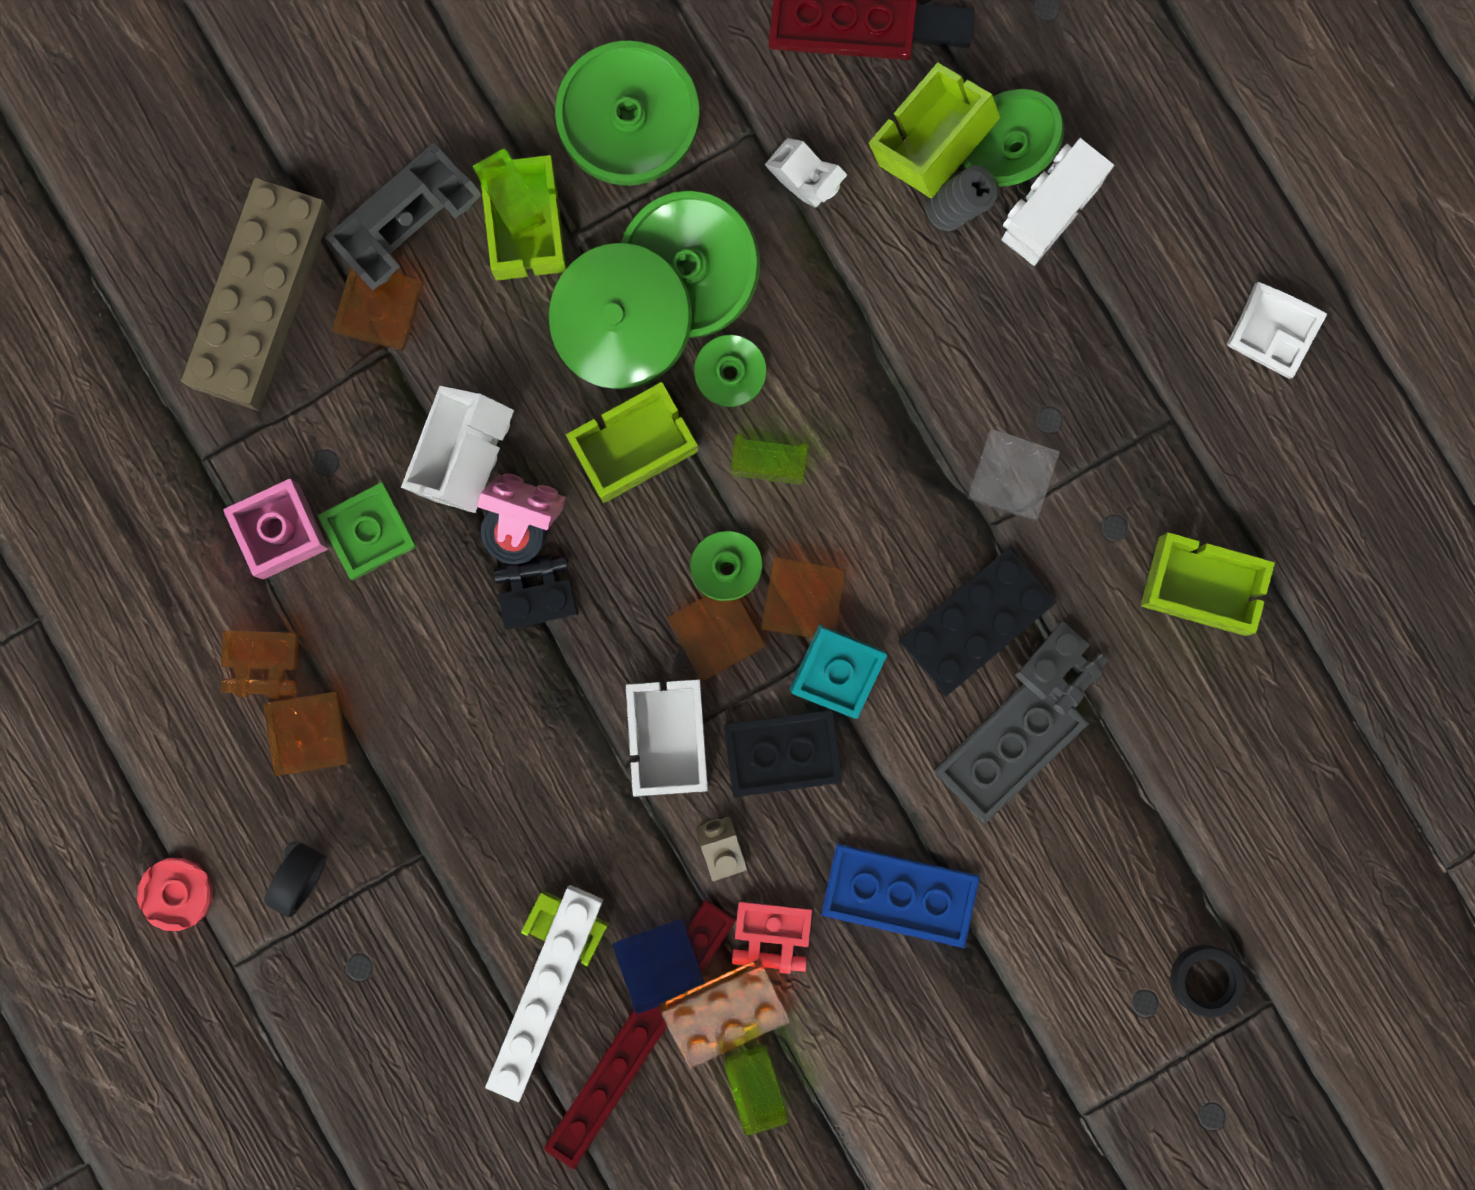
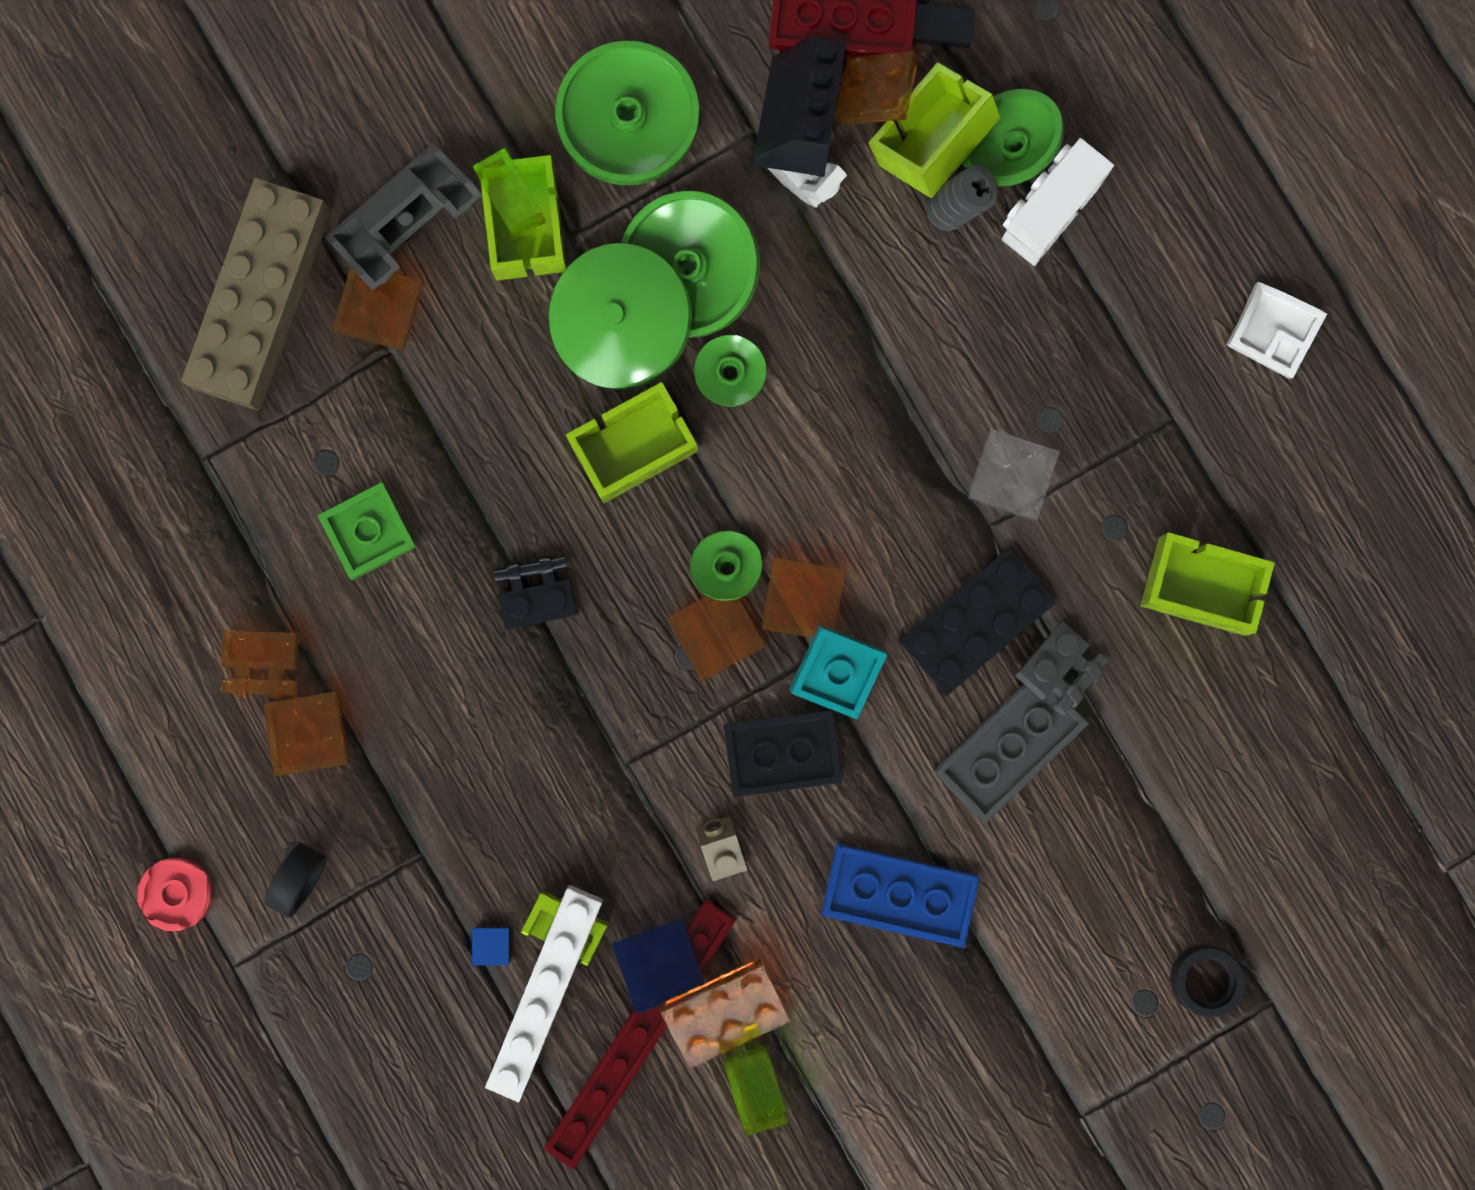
(275, 529): bright pink brick -> none
(457, 448): white piece -> none
(490, 946): none -> blue tile
(517, 517): bright pink plate -> none
(668, 737): white piece -> none
(768, 460): clear neon green panel -> none
(772, 925): coral plate -> none
(800, 107): none -> black slope
(876, 88): none -> clear orange plate

